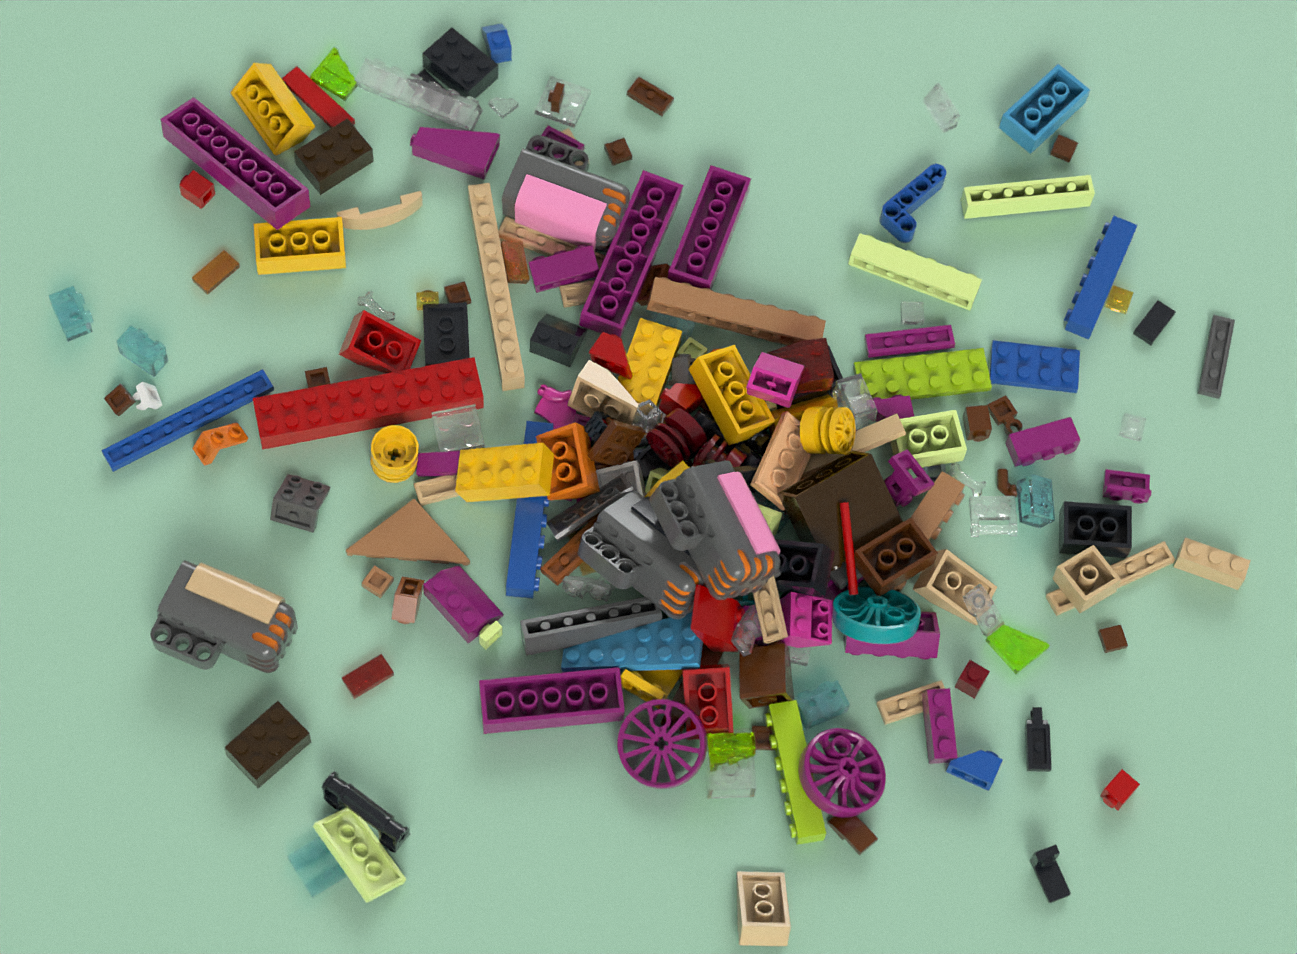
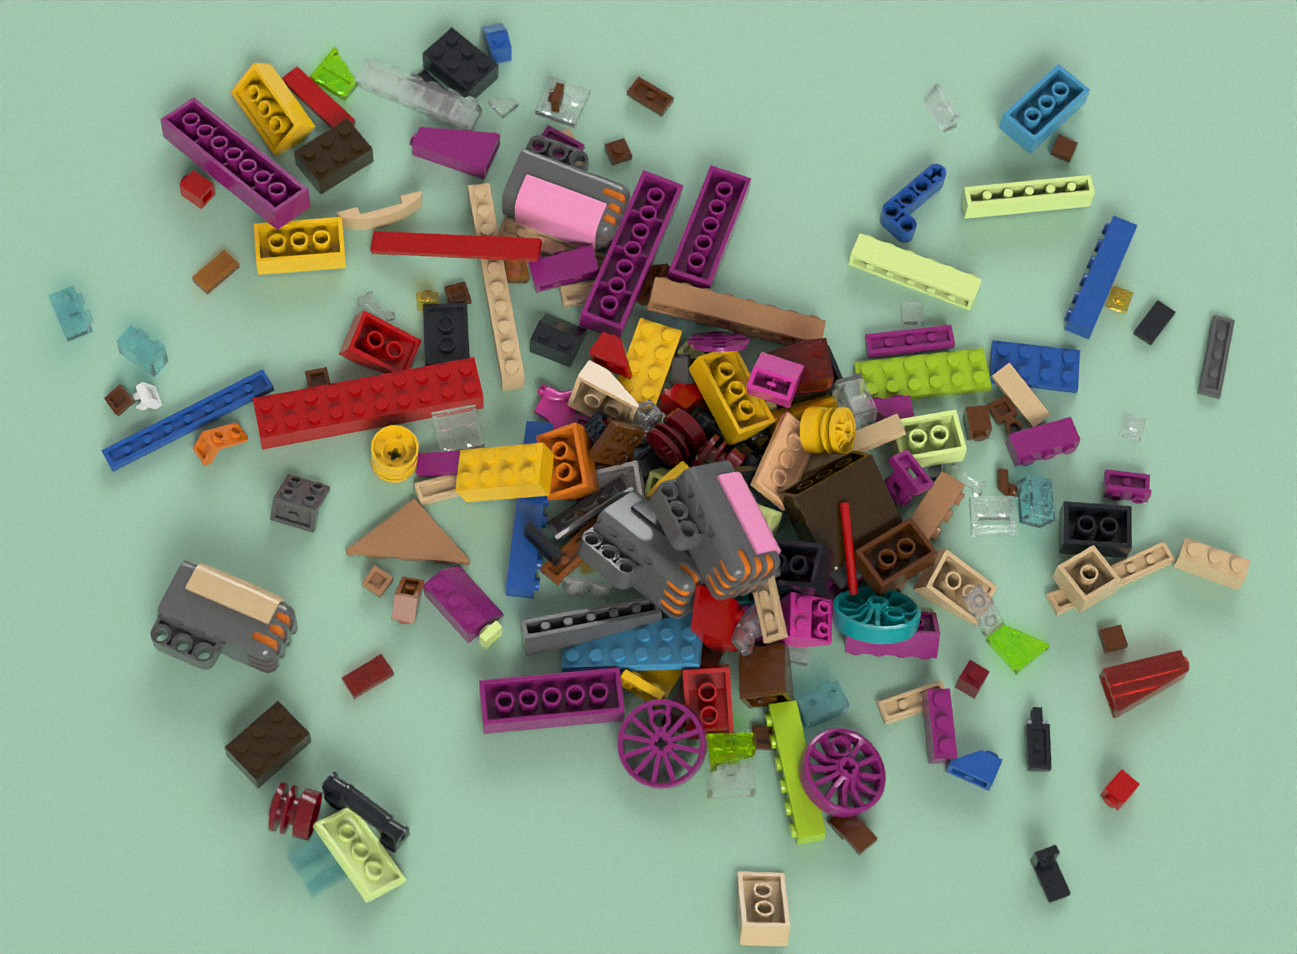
(289, 810): none -> dark red wheel
(456, 246): none -> red tile
(542, 544): none -> black tile
(718, 341): none -> magenta piece
(1020, 395): none -> tan tile
(1140, 680): none -> clear red slope

